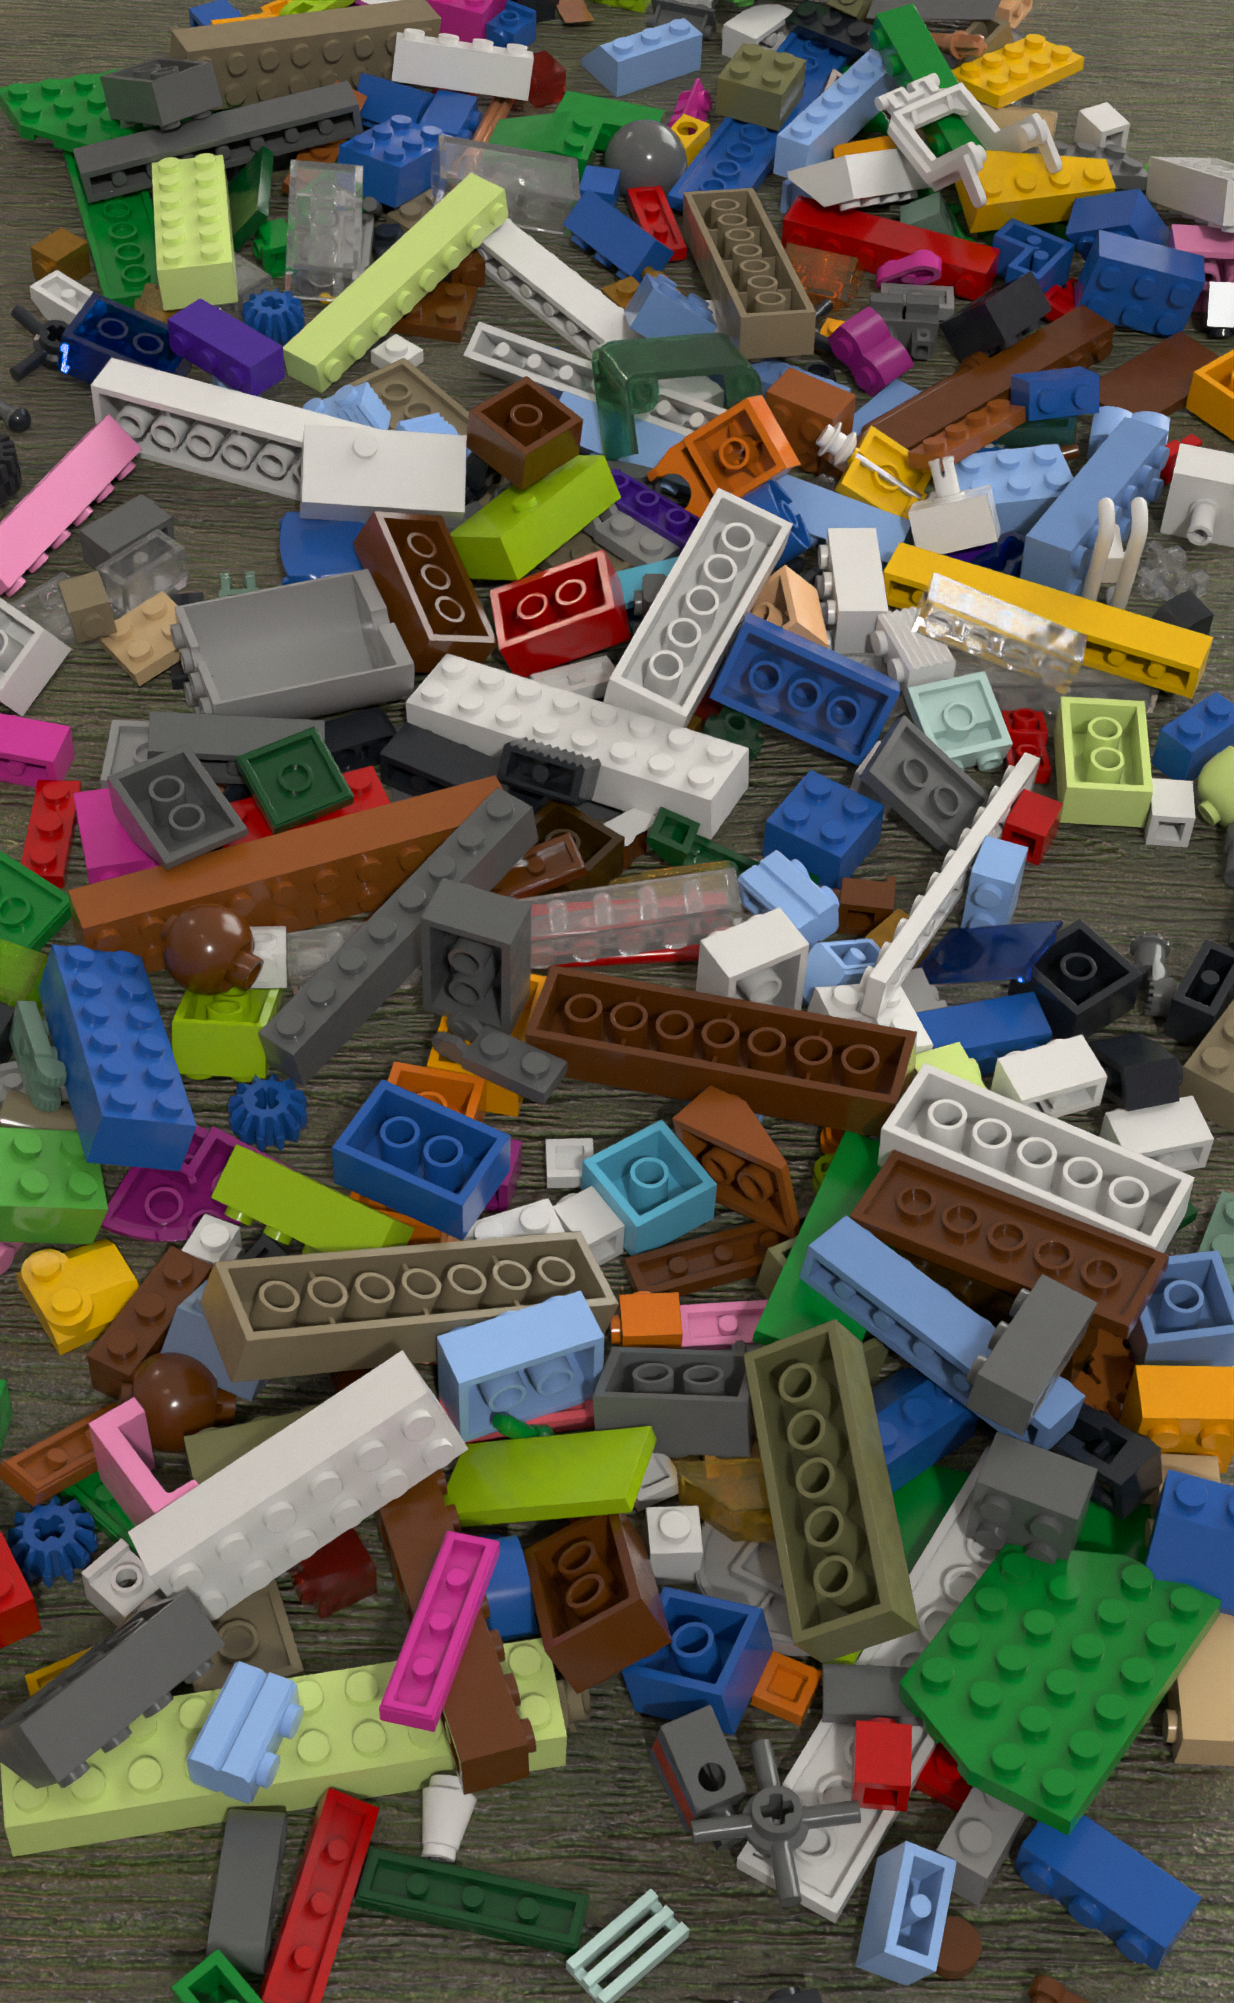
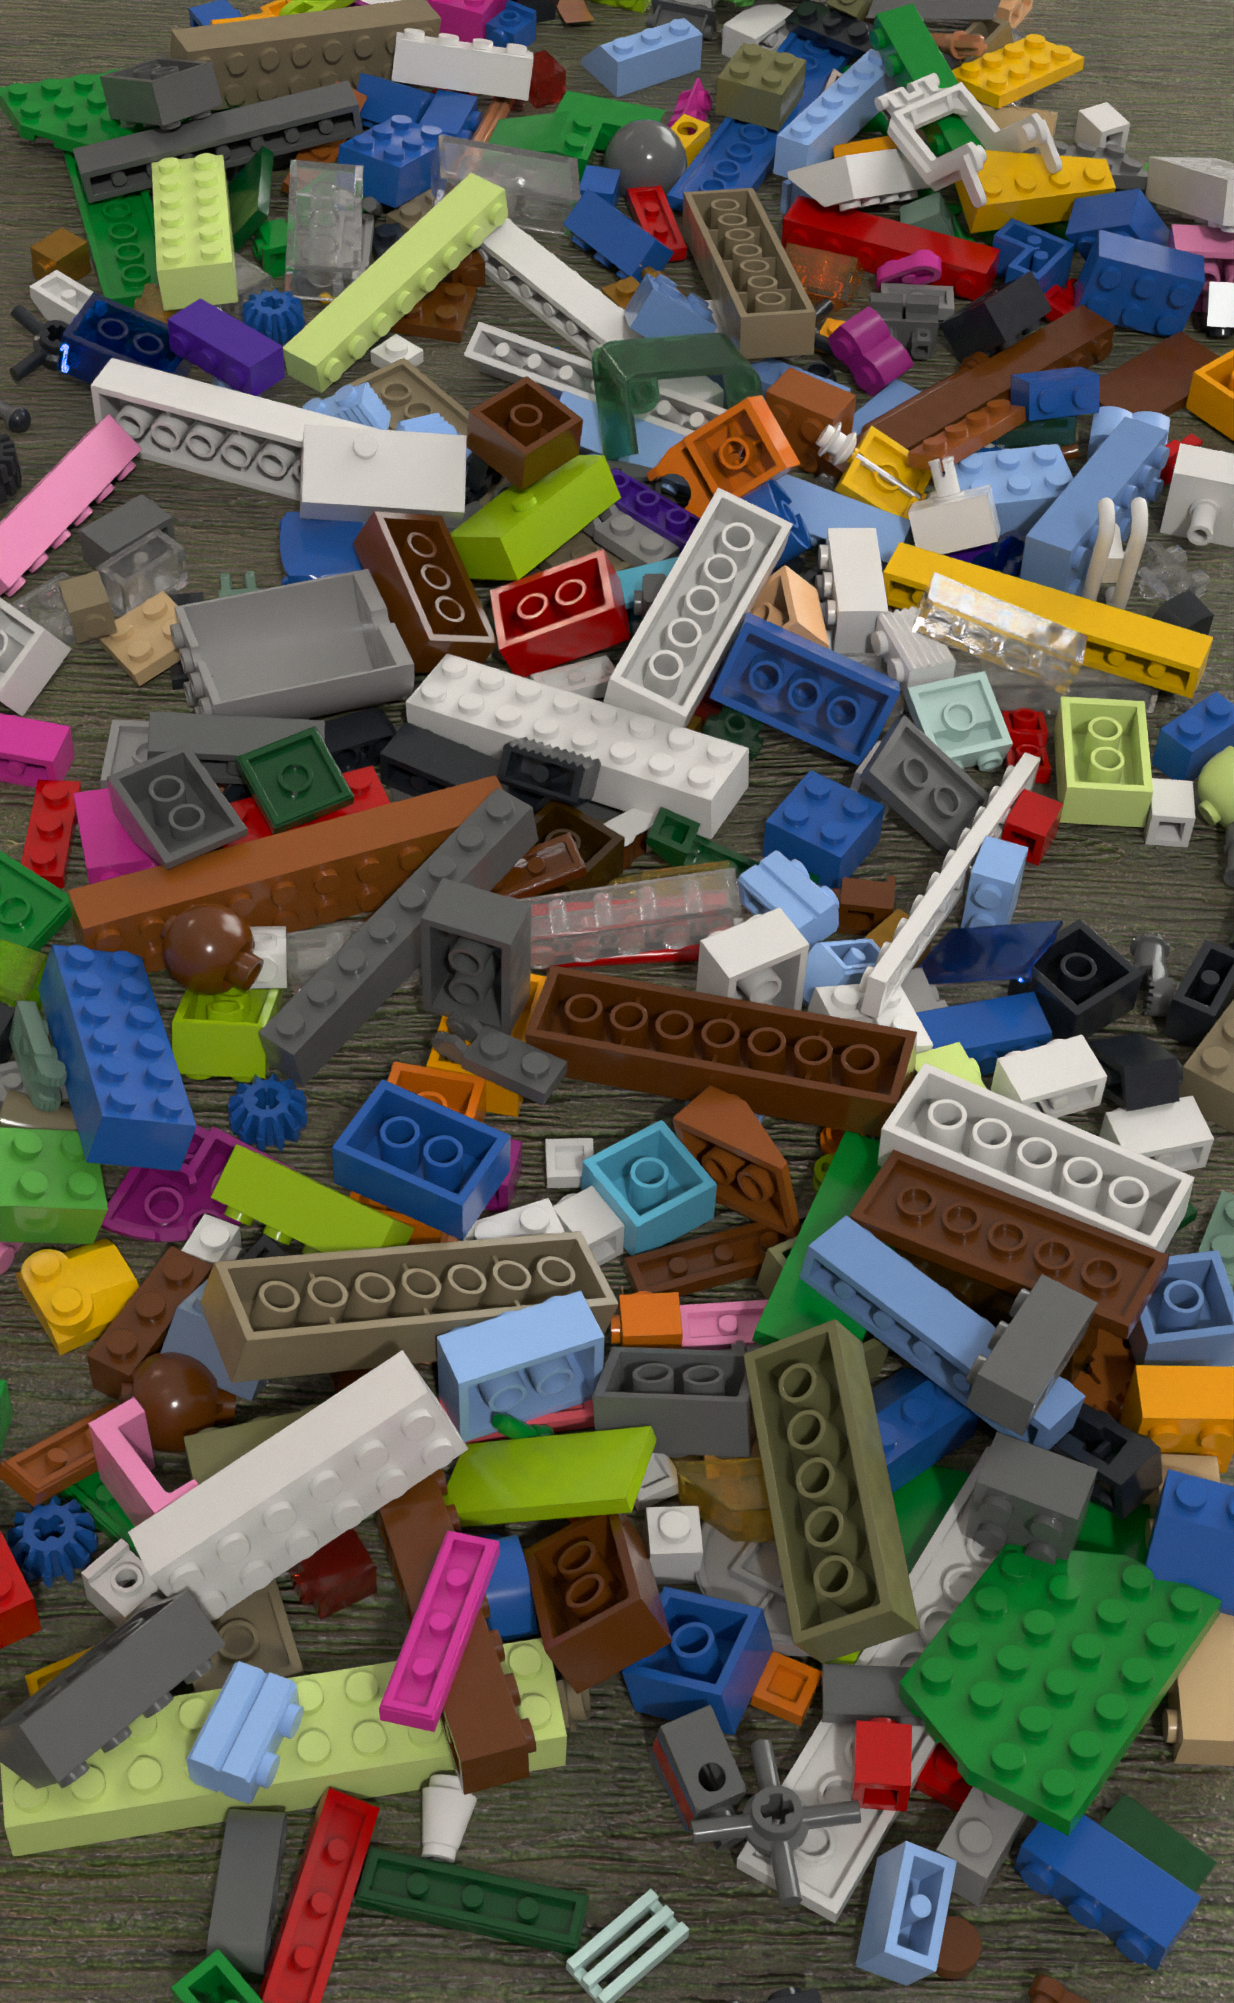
(1158, 1842): none -> dark green tile

